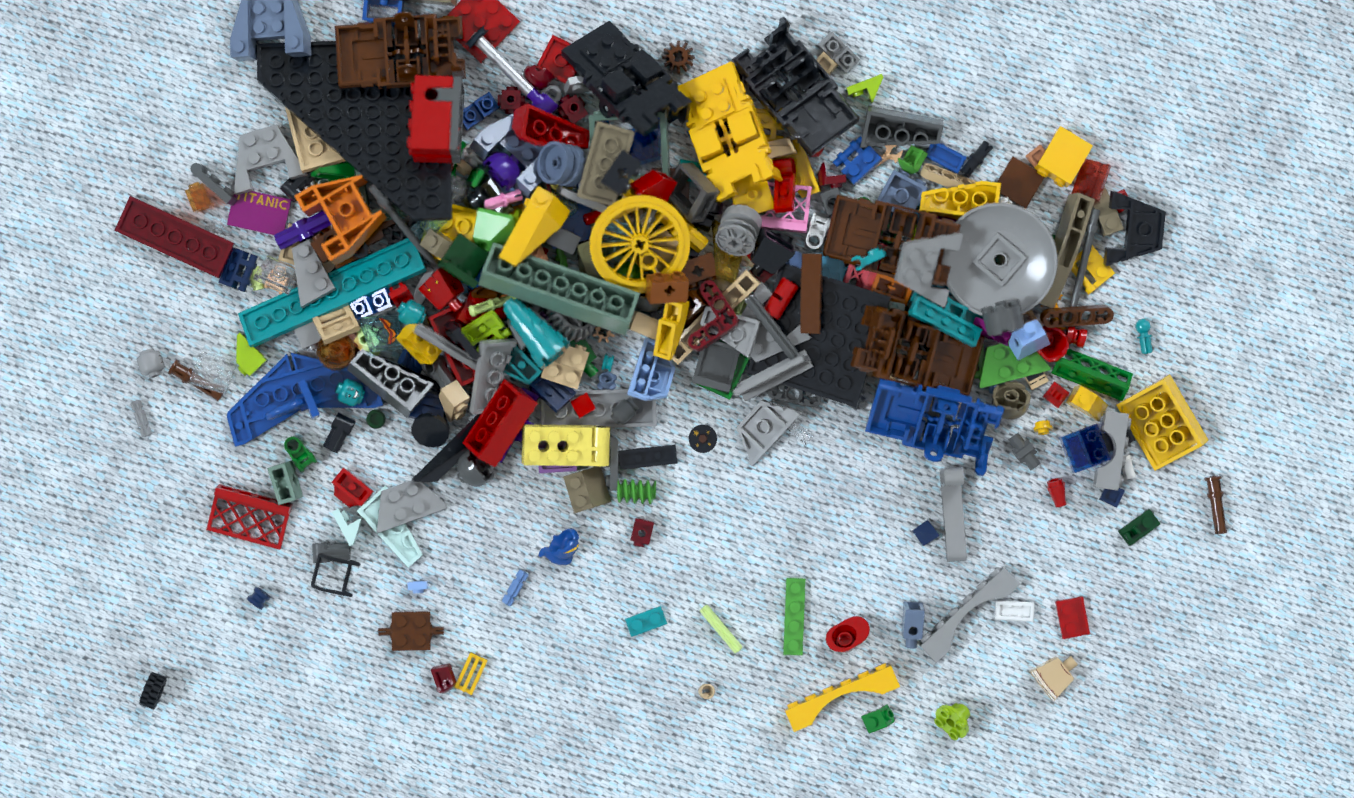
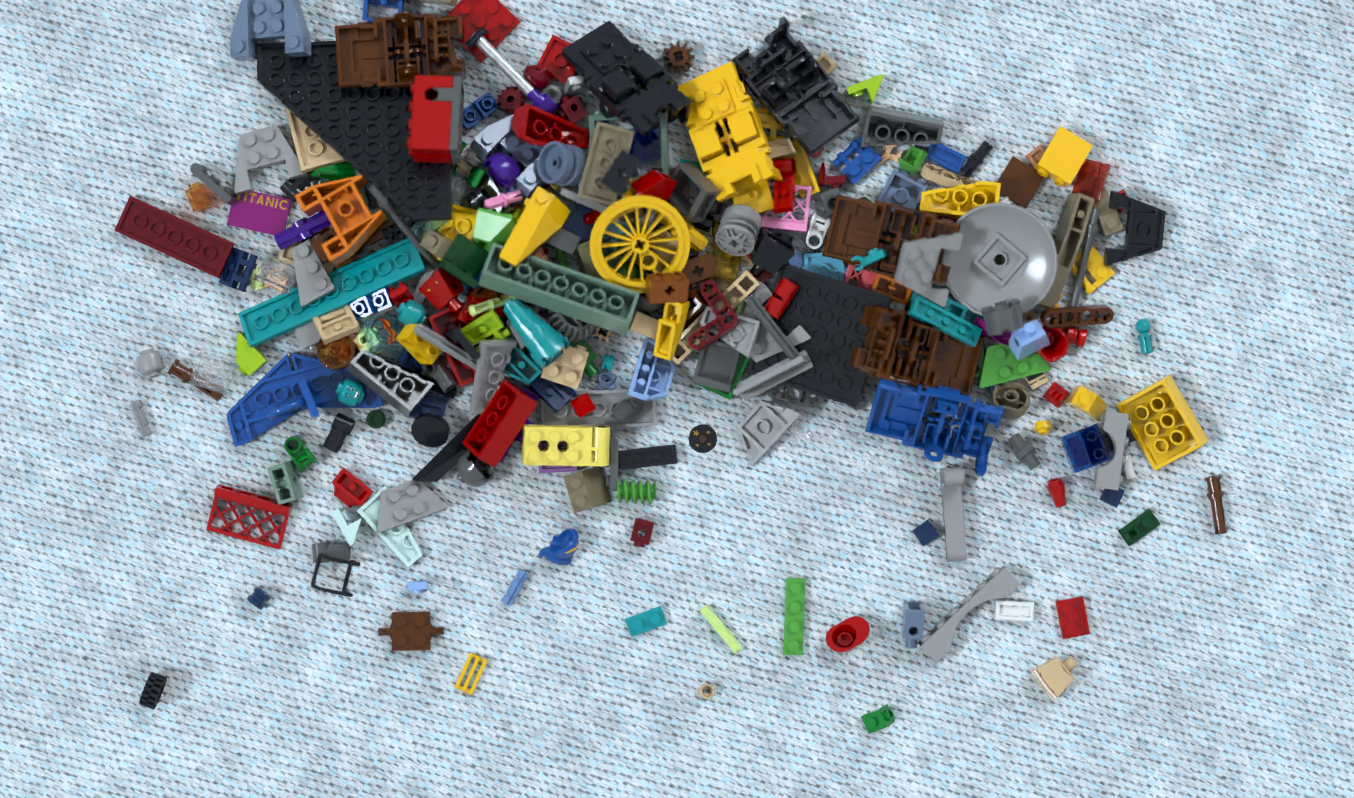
(443, 678): dark red plate -> none
(454, 401): tan slope -> none
(811, 293): reddish brown slope -> none
(838, 52): light grey slope -> none
(878, 681): yellow arch -> none
(953, 720): lime plate -> none
(1091, 376): green fence -> none

